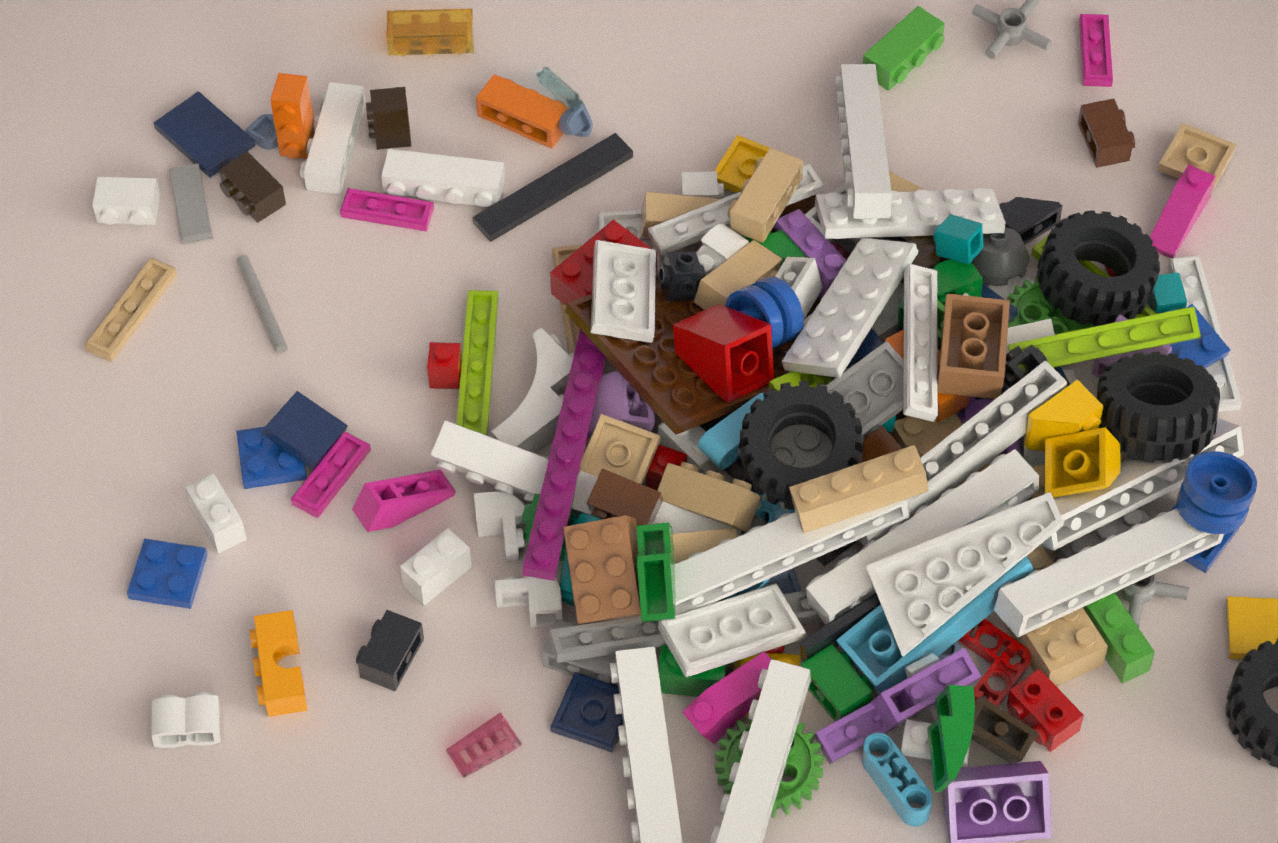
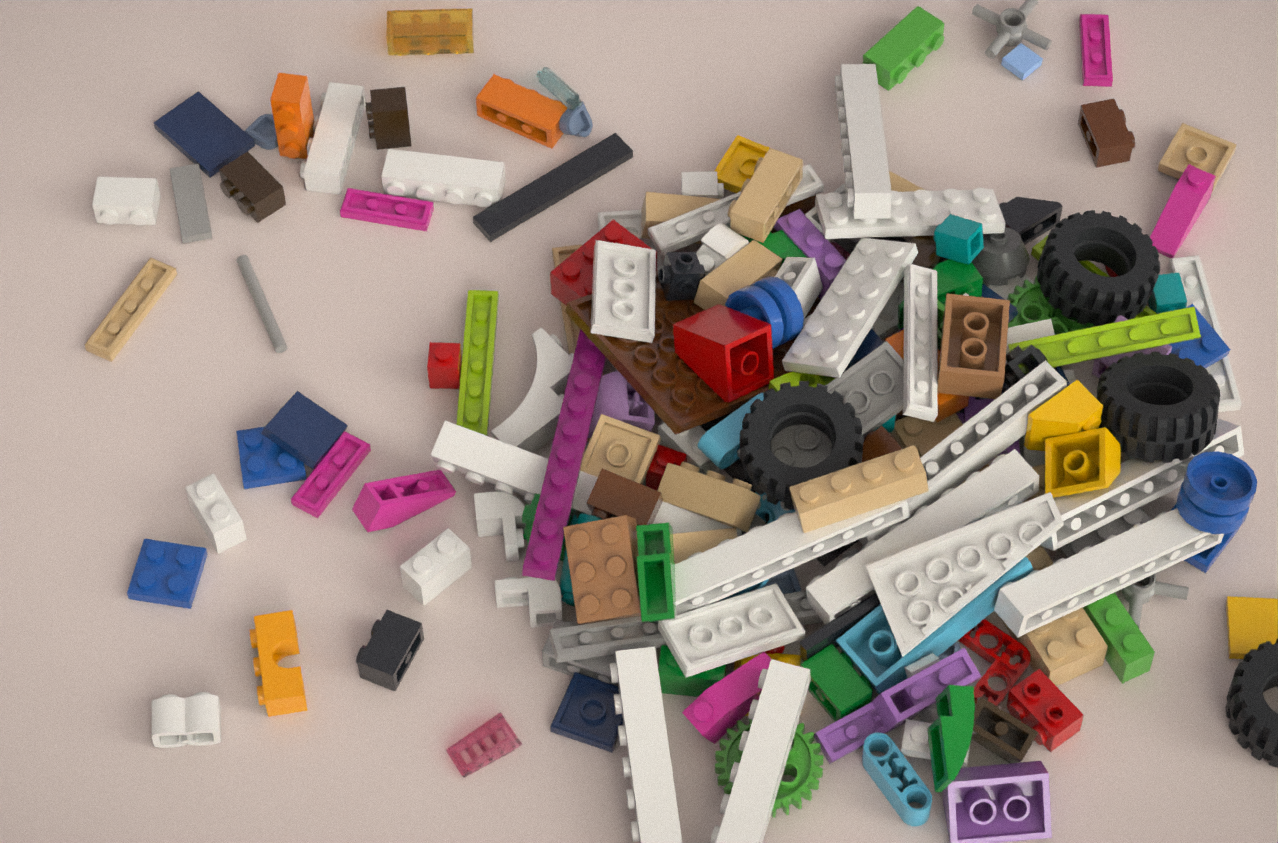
(1021, 61): none -> light blue tile

